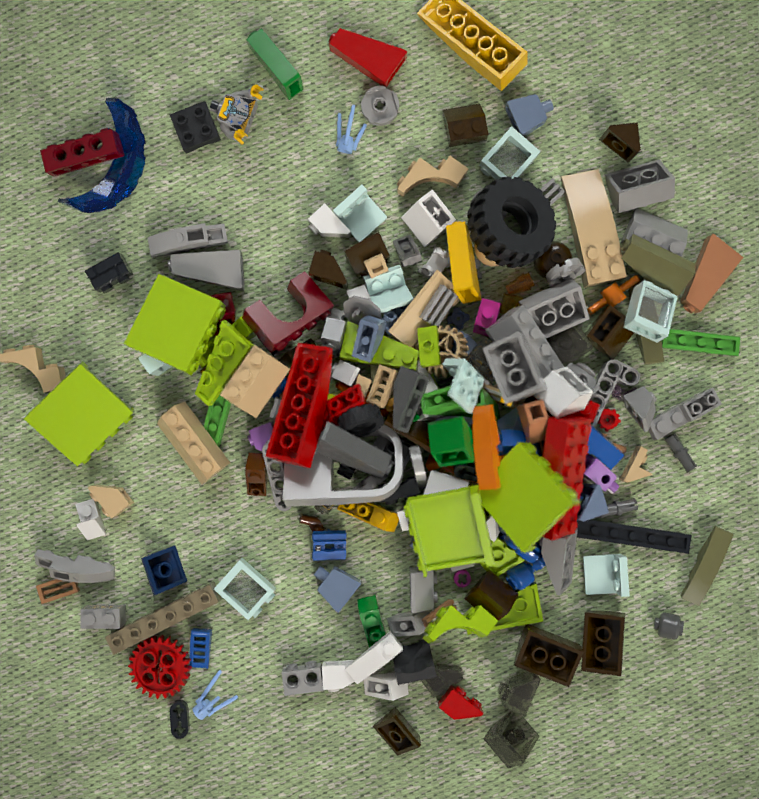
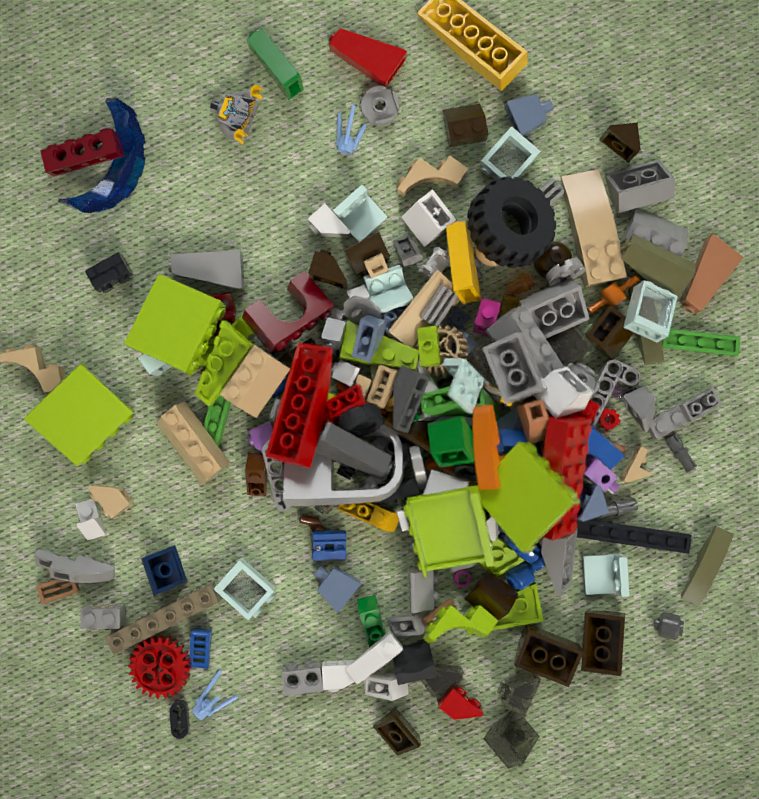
(187, 238): light grey slope -> none
(195, 127): black brick -> none

